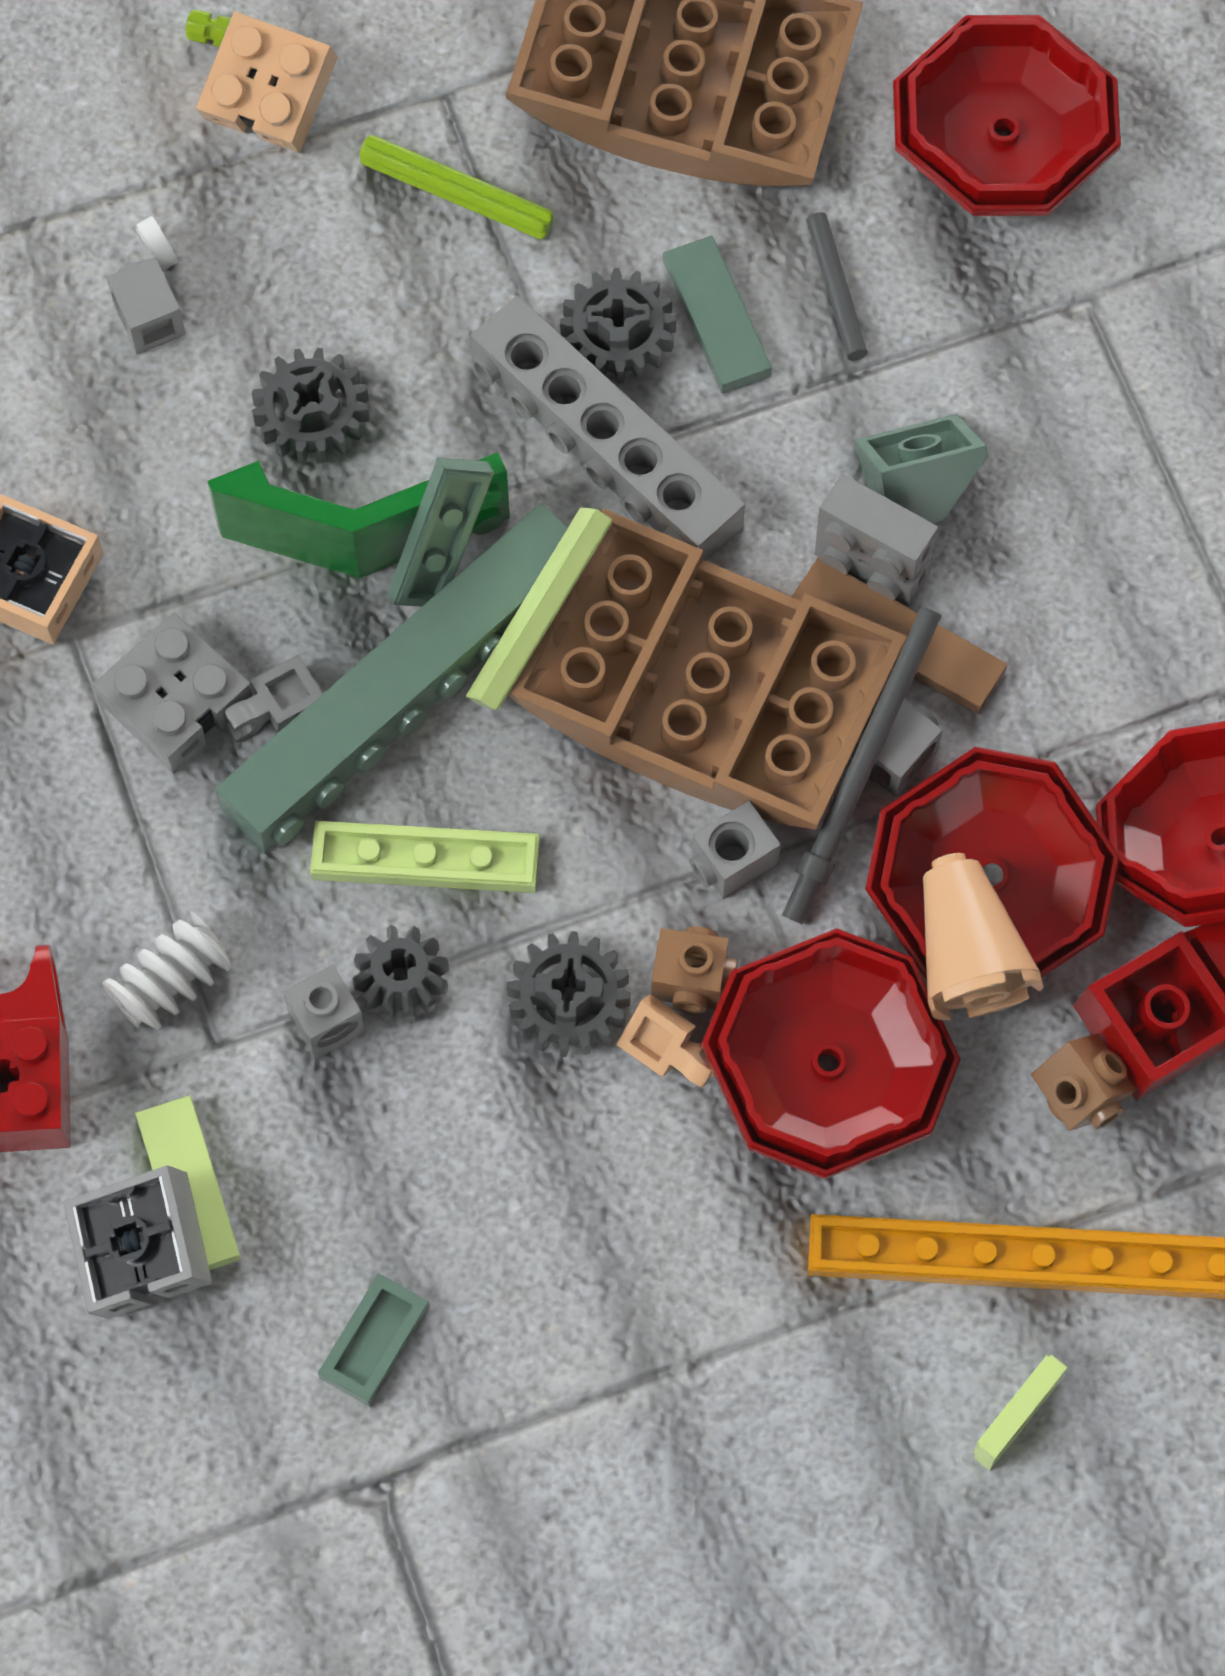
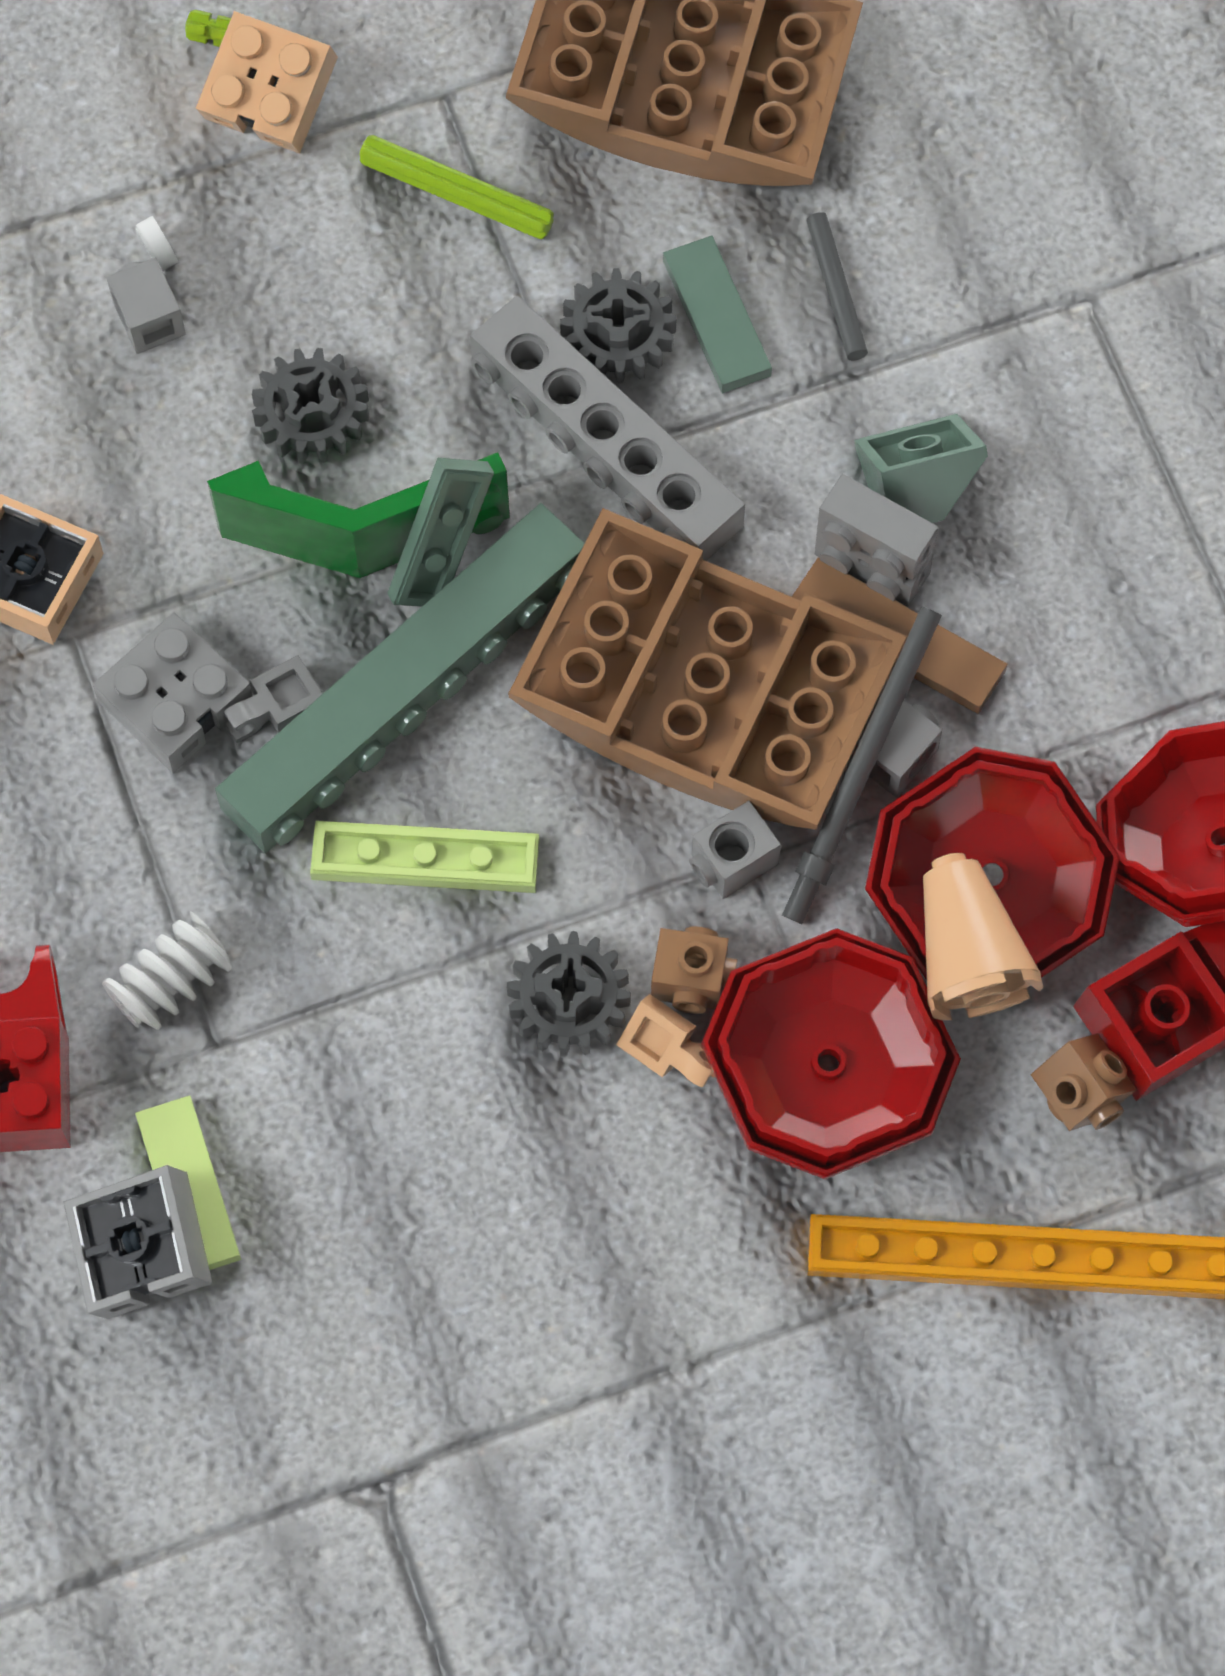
(324, 1011): light grey brick -> none
(373, 1339): sand green tile -> none
(379, 980): dark grey gear -> none
(539, 608): yellowish green tile -> none
(1015, 79): red rock -> none
(1019, 1411): yellowish green tile -> none

